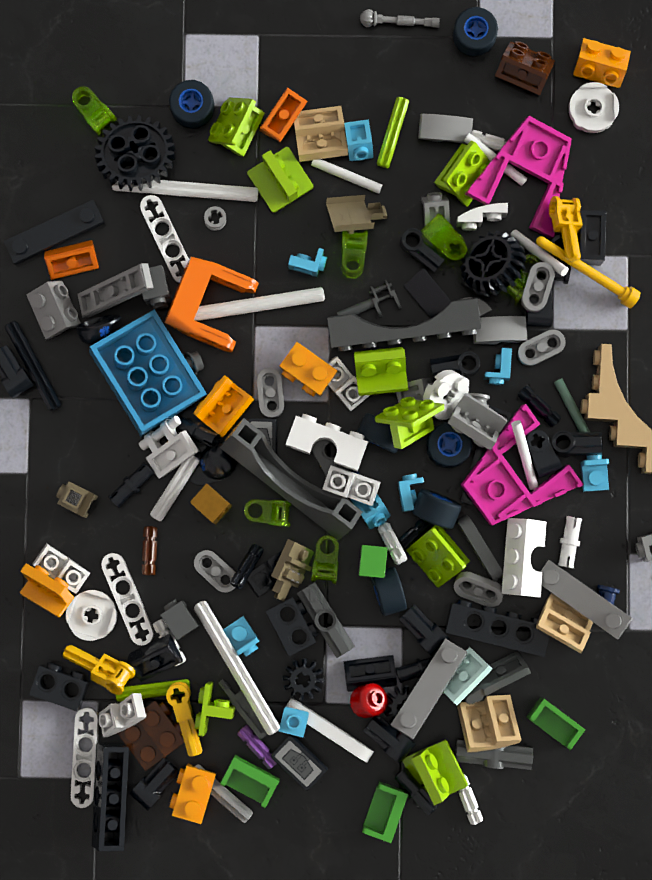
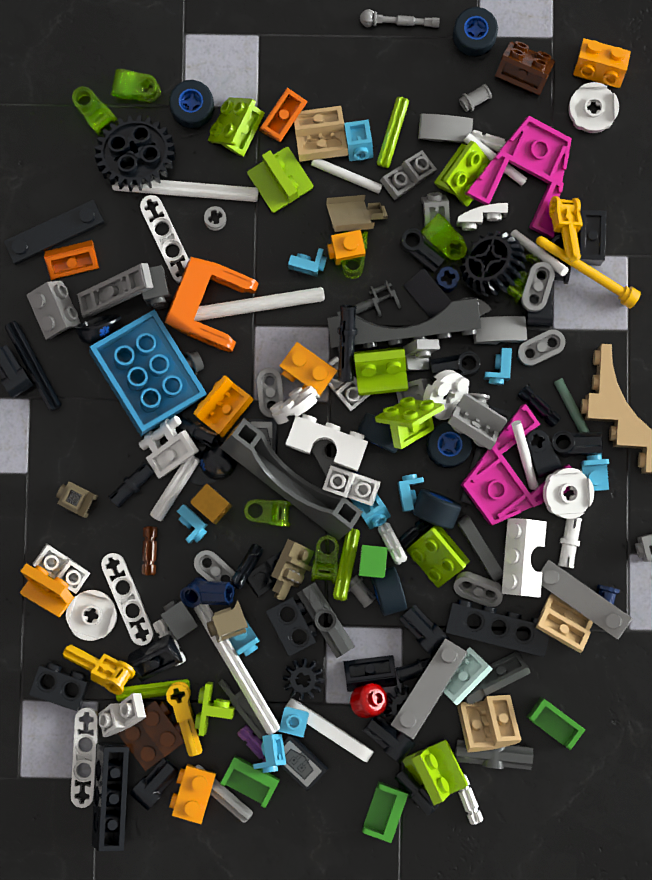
(132, 84): none -> clear neon green piece
(190, 519): none -> medium azure bracket
(207, 592): none -> dark blue piece
(227, 623): none -> dark tan window
(274, 752): none -> medium azure bracket
(297, 404): none -> white plate
(346, 246): none -> light orange bracket
(346, 565): none -> lime axle
(347, 341): none -> black pin
(361, 591): none -> light grey pin
(408, 175): none -> light grey slope
(418, 353): none -> light grey bracket
(451, 273): none -> dark blue bush
(474, 98): none -> light grey pin
(577, 503): none -> white plate

